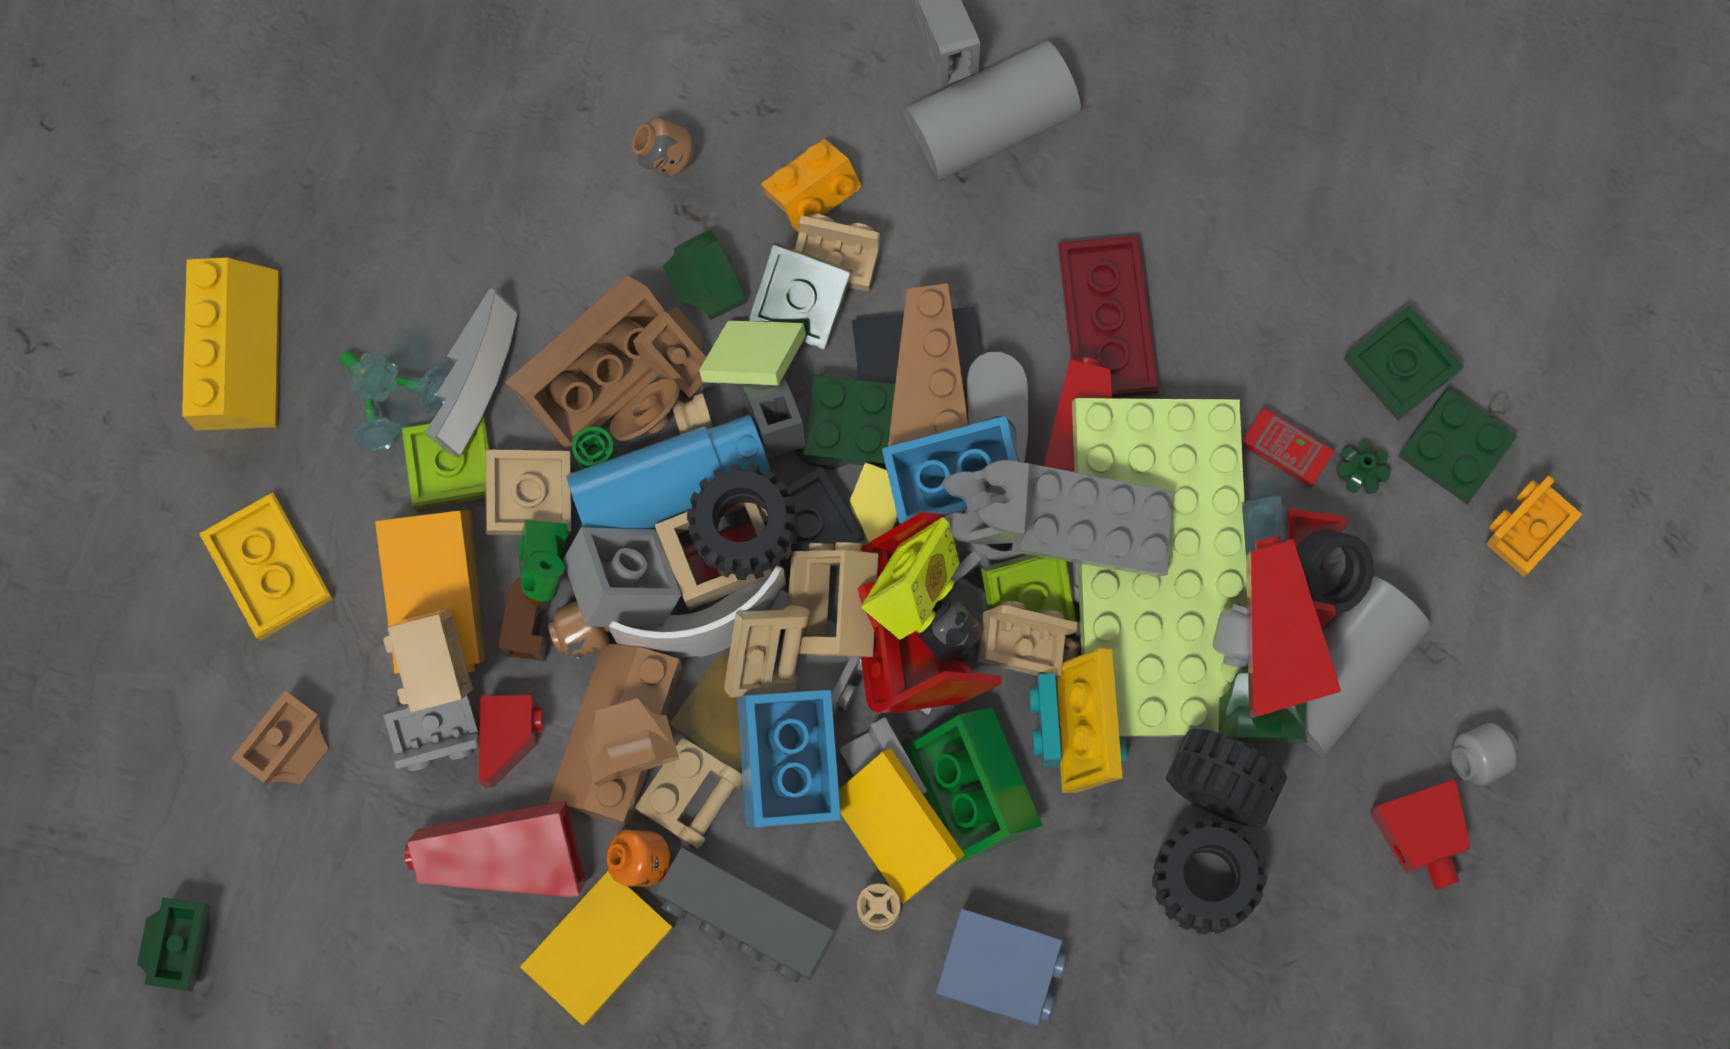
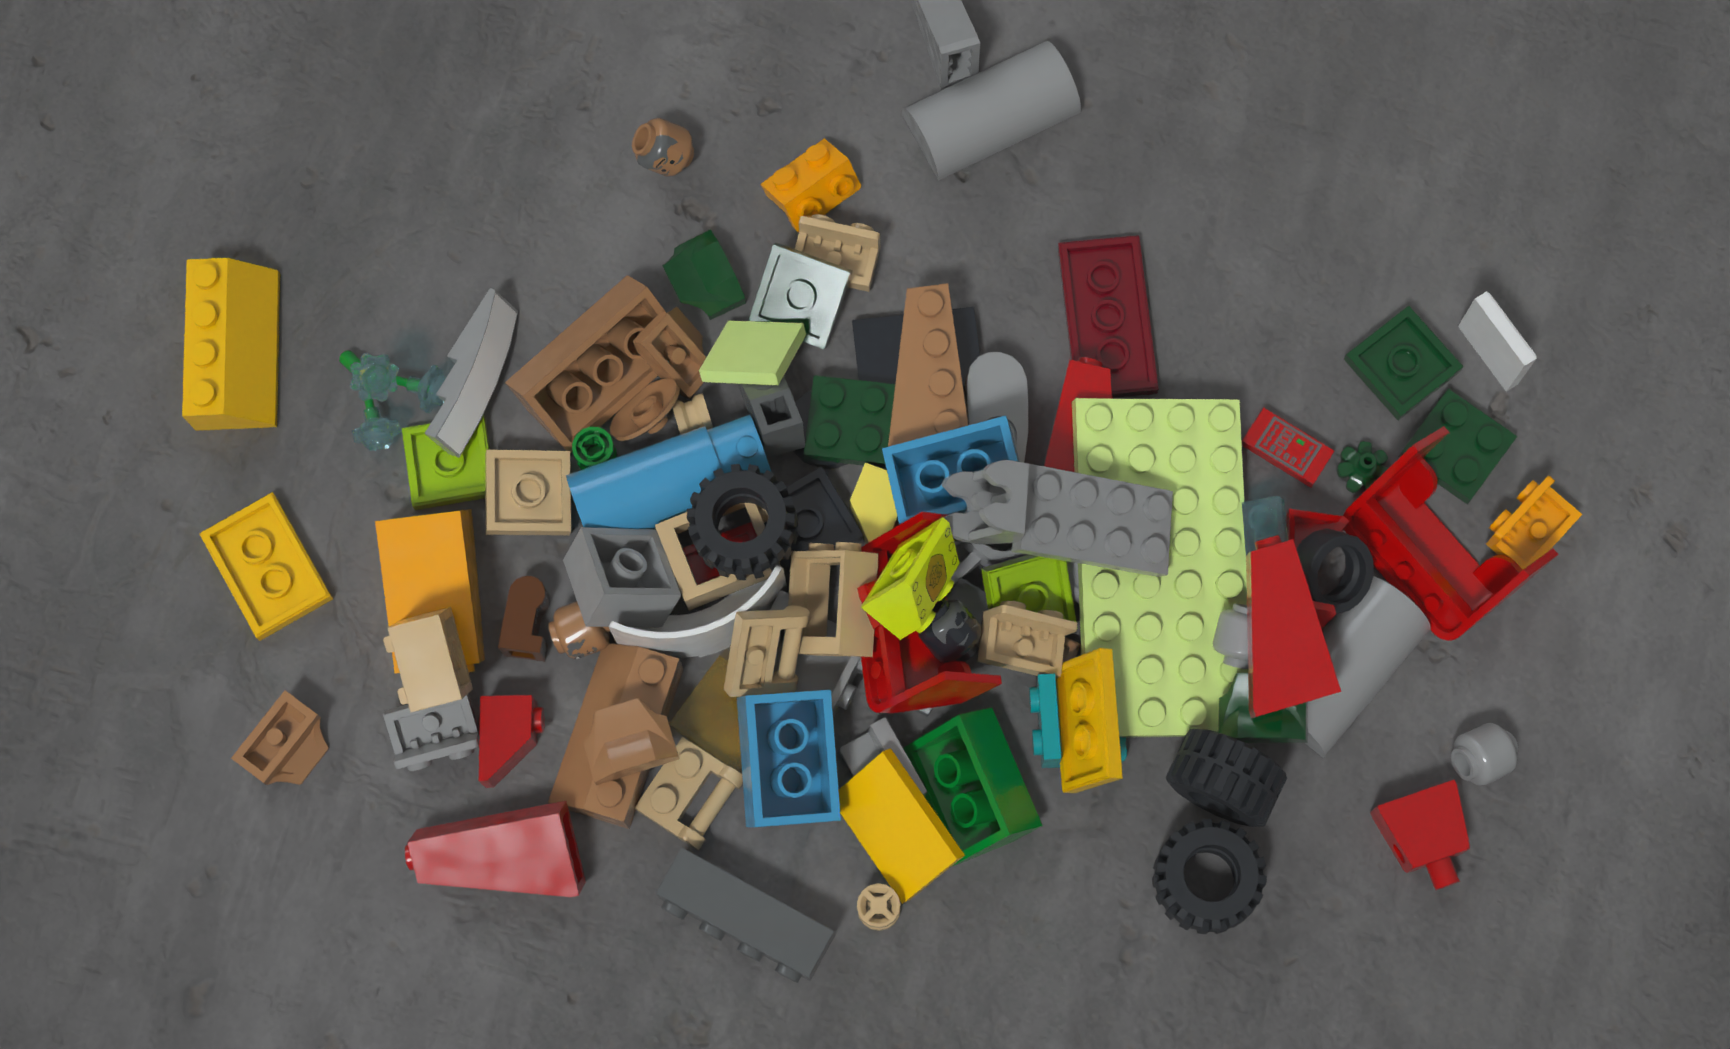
(175, 944): dark green slope -> none
(540, 558): green leg -> none
(596, 948): yellow tile -> none
(638, 858): orange head -> none
(1001, 968): sand blue panel -> none
(1423, 556): none -> red windscreen
(1497, 341): none -> white tile

